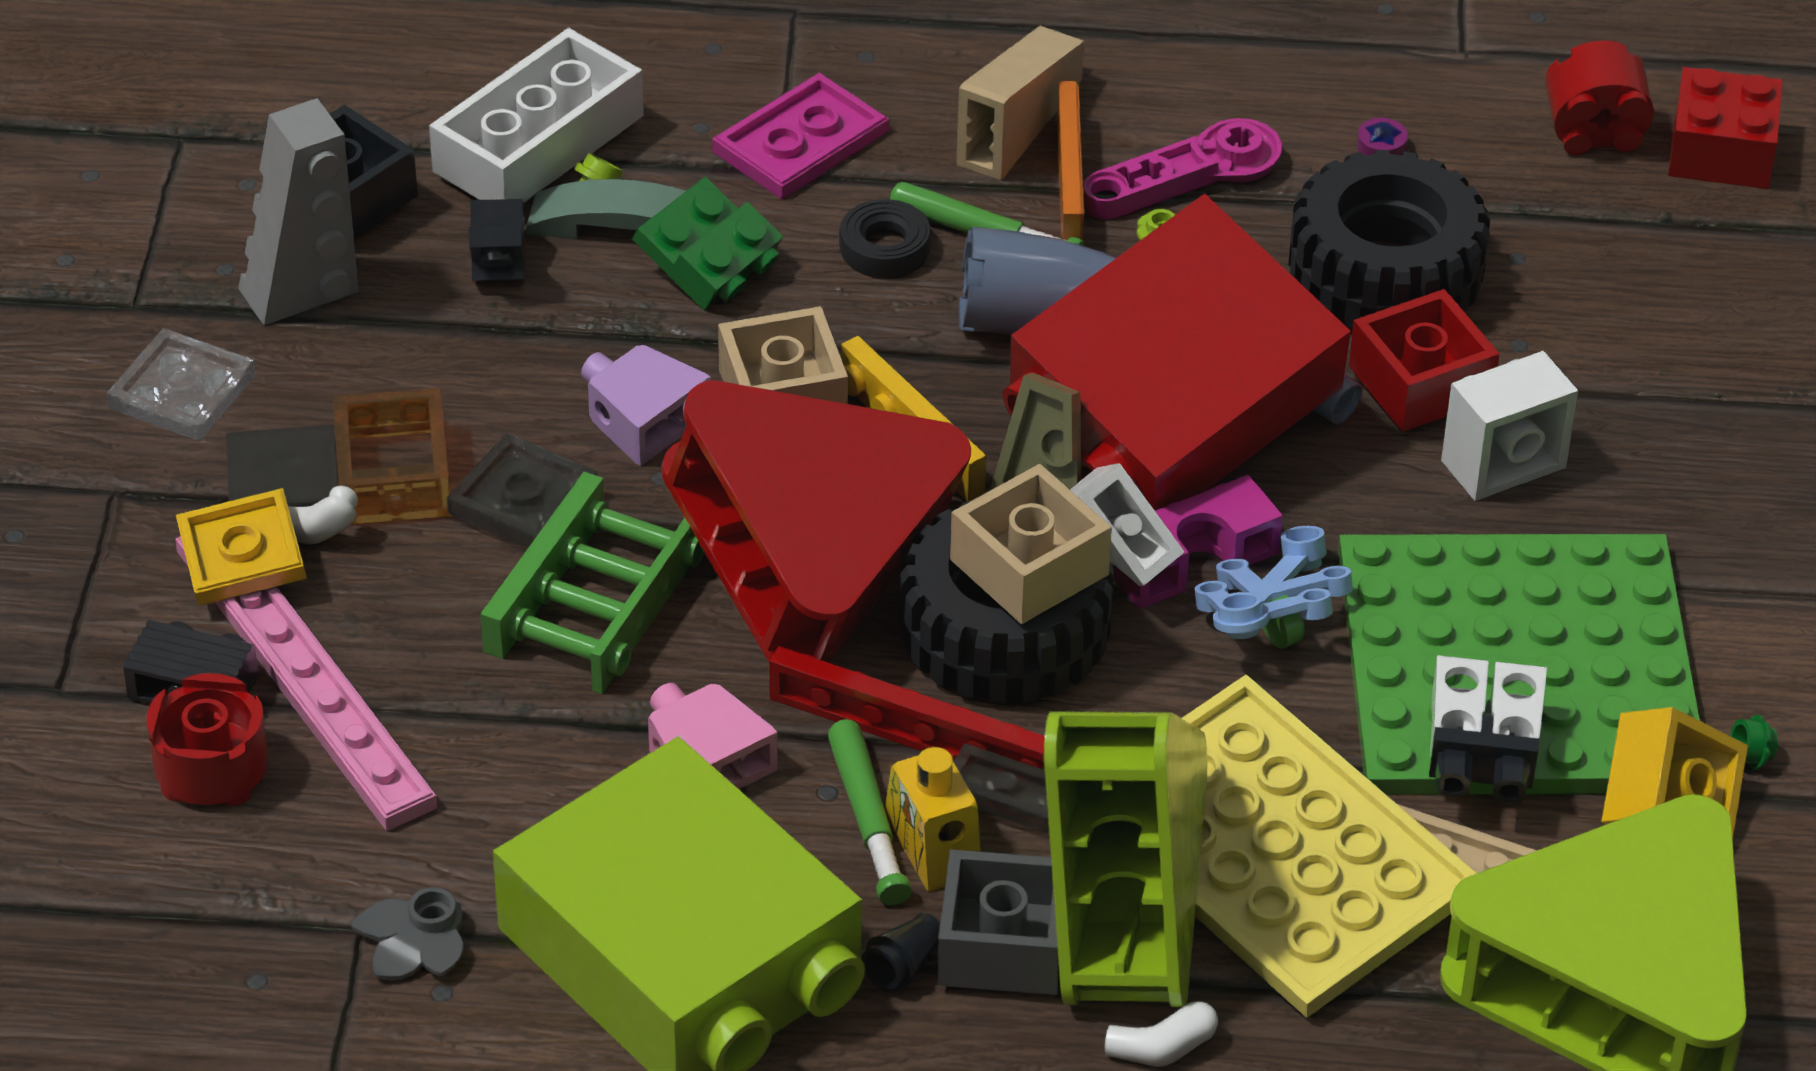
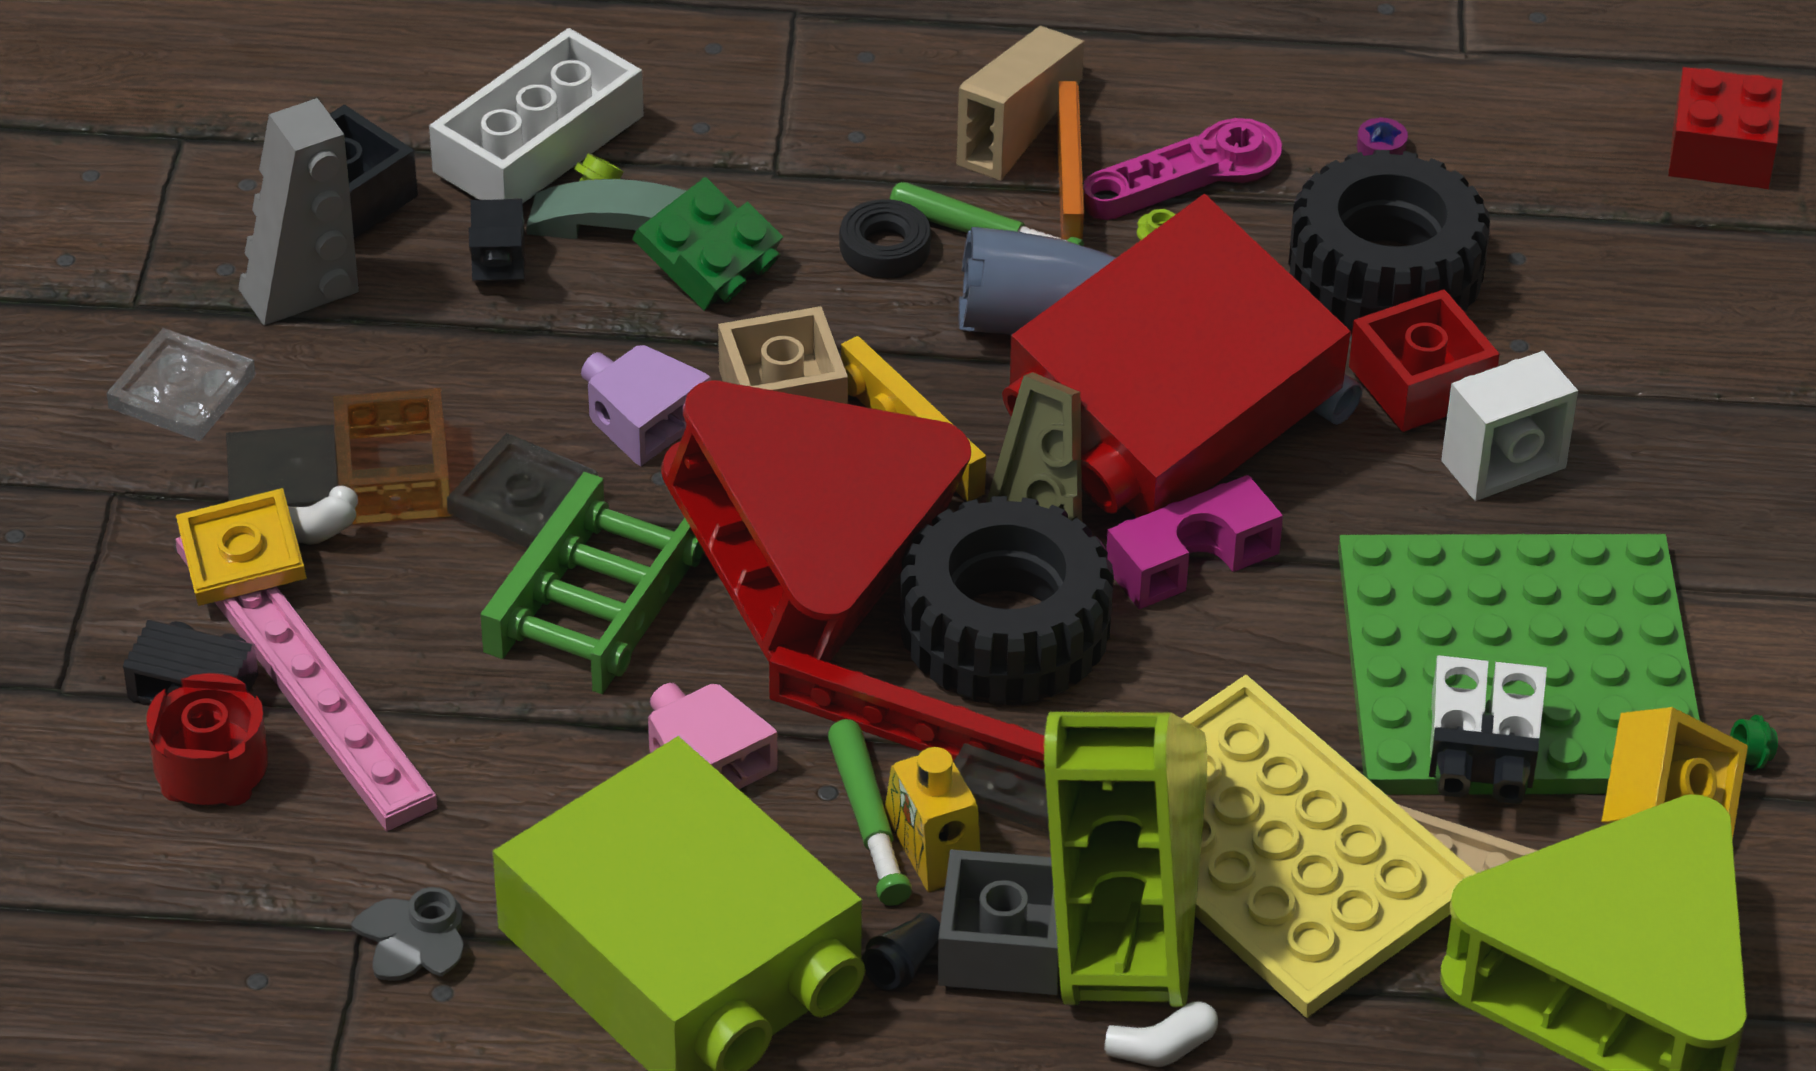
(800, 135): dark pink tile -> none
(1030, 543): tan brick -> none
(1139, 537): white slope -> none
(1248, 611): light blue plant -> none
(1285, 629): bright green tile -> none
(1599, 98): red brick -> none

